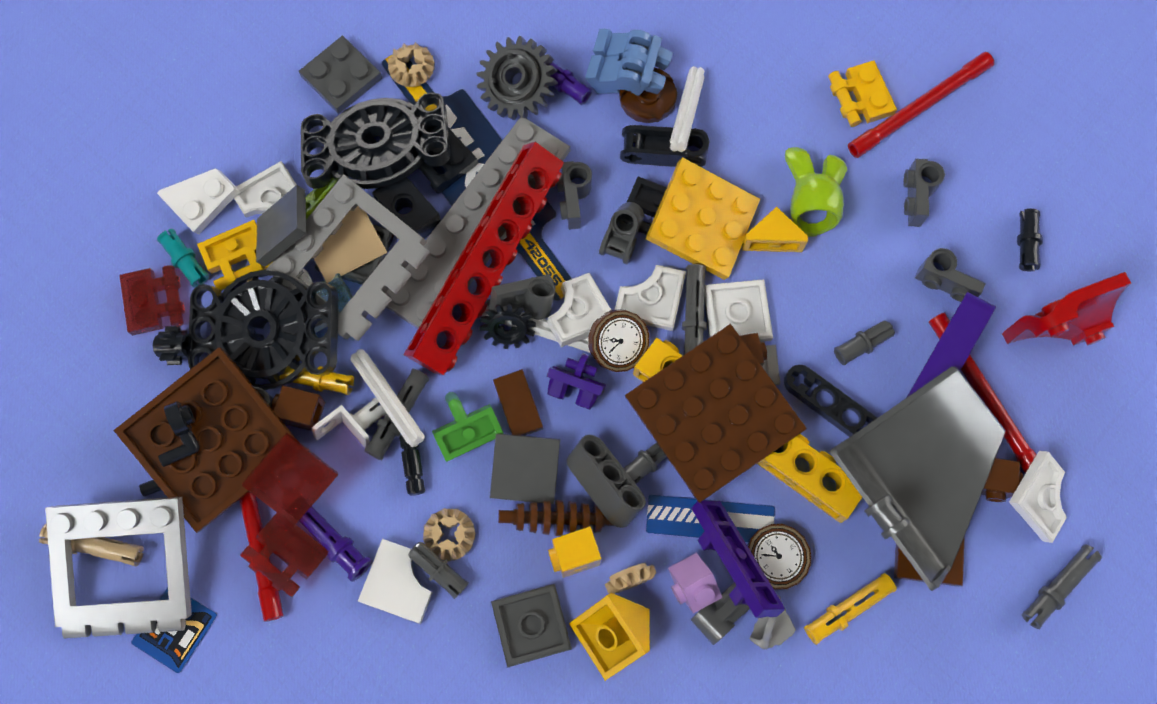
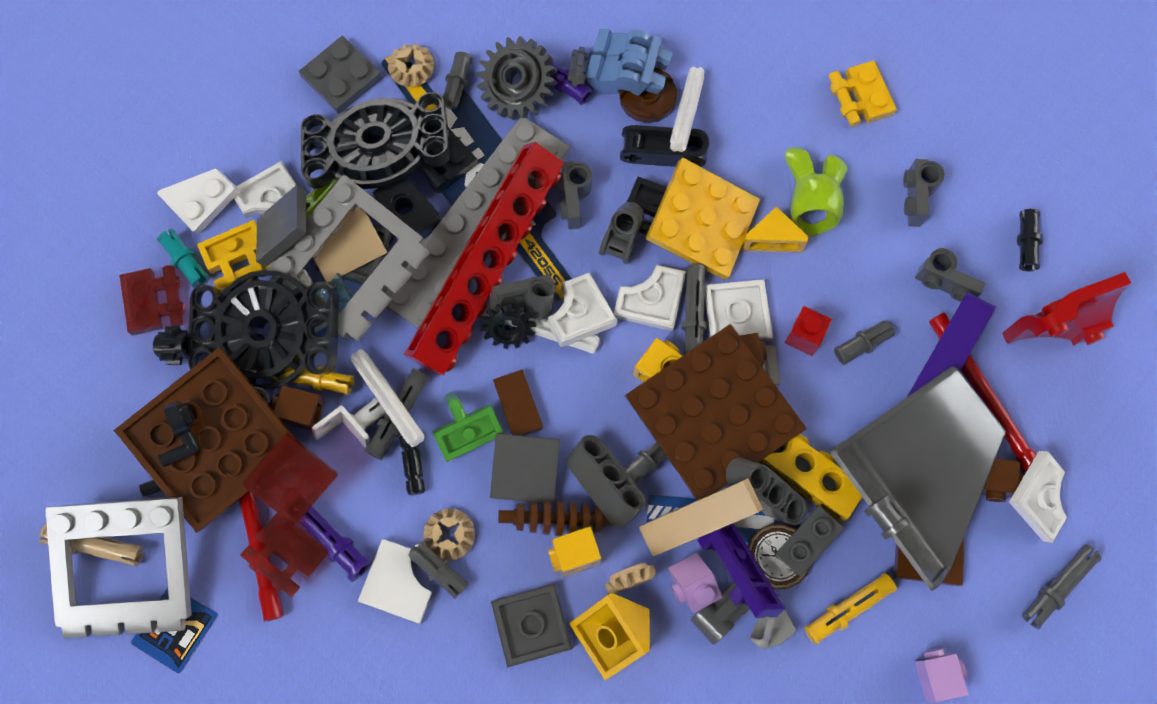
(457, 80): none -> dark grey axle
(561, 379): dark purple hips -> none
(578, 66): none -> dark grey axle
(618, 340): tile -> none
(701, 517): none -> tan tile
(772, 492): none -> dark grey beam
(808, 331): none -> red brick
(809, 541): none -> dark grey plate
(840, 403): black beam -> none
(873, 136): red piece -> none
(941, 676): none -> lavender brick

